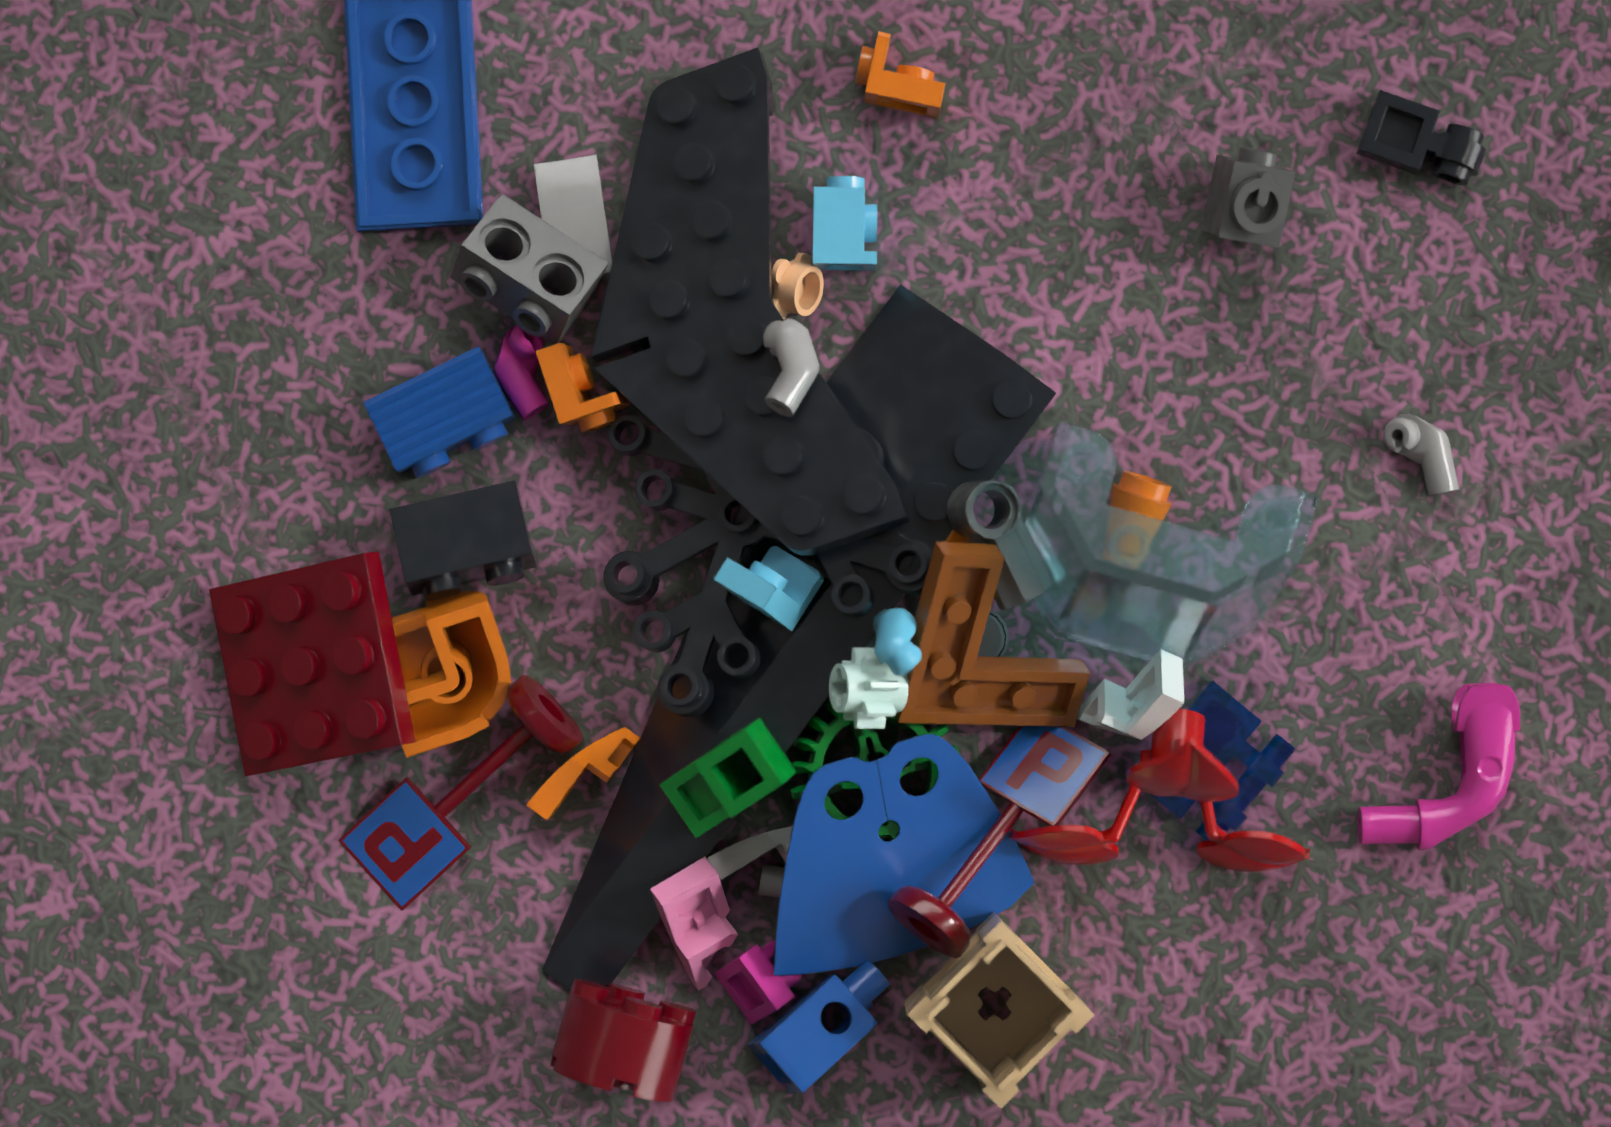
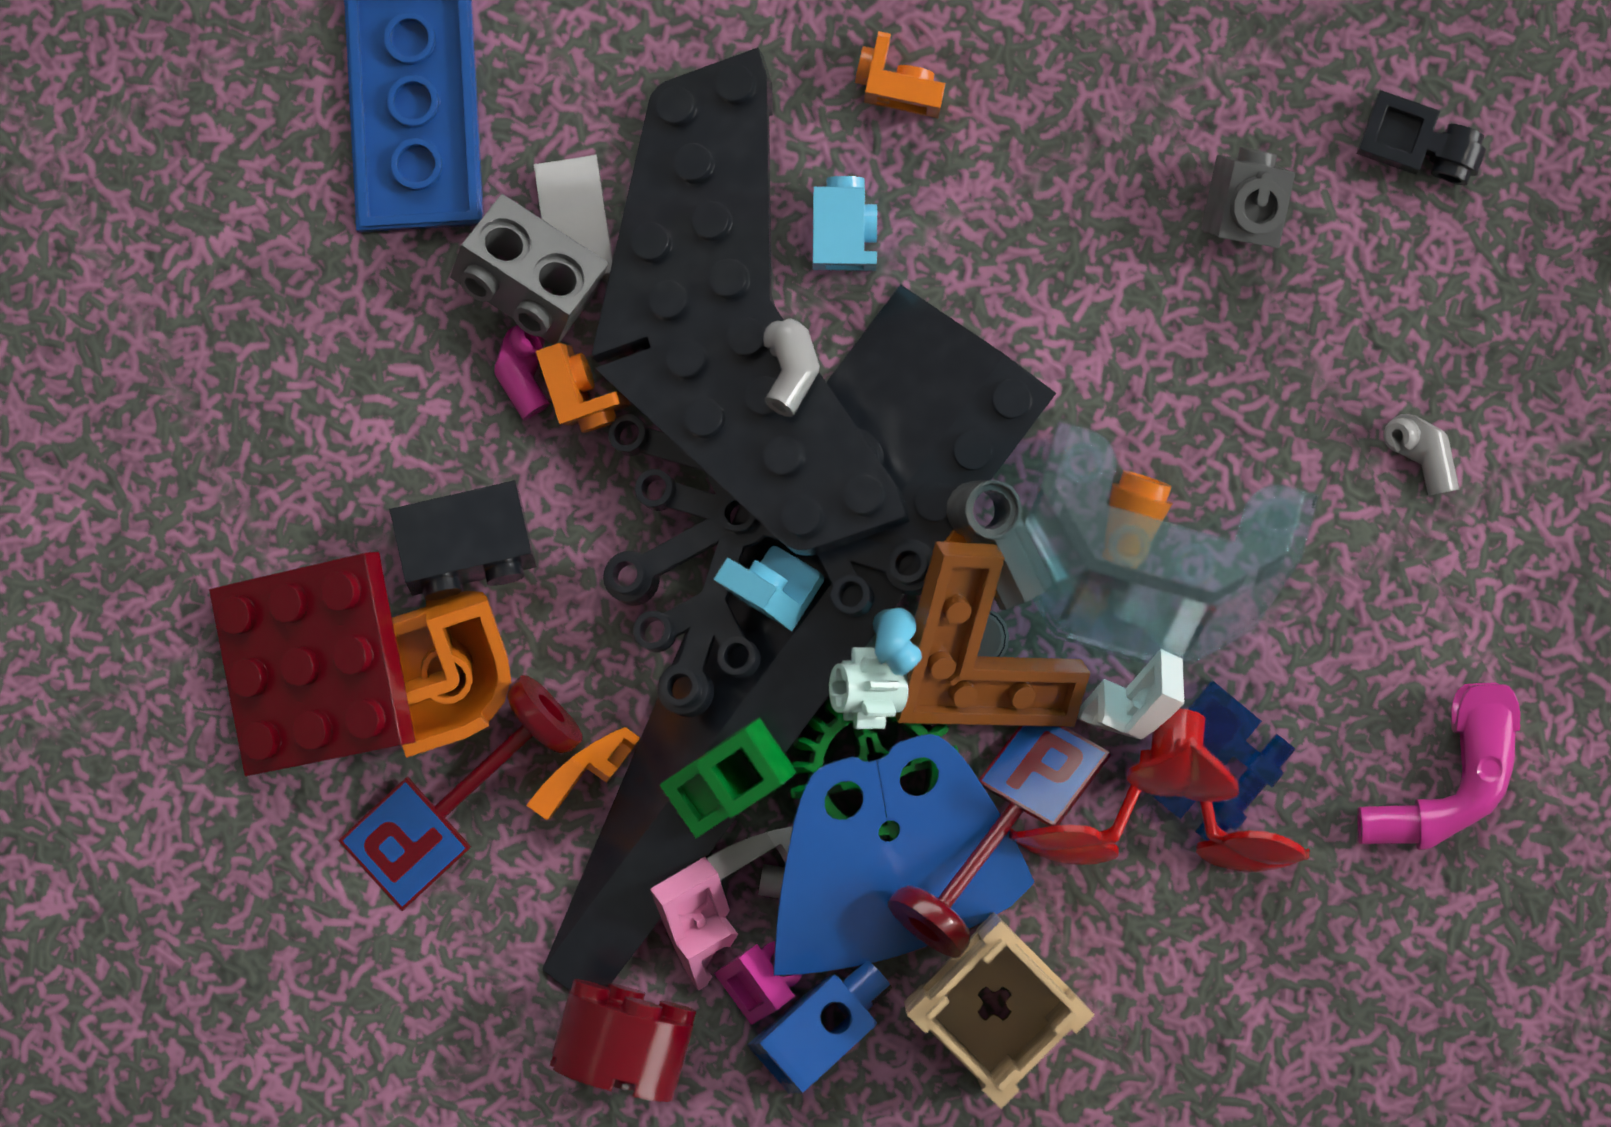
(440, 413): blue brick -> none
(796, 285): light nougat plate -> none

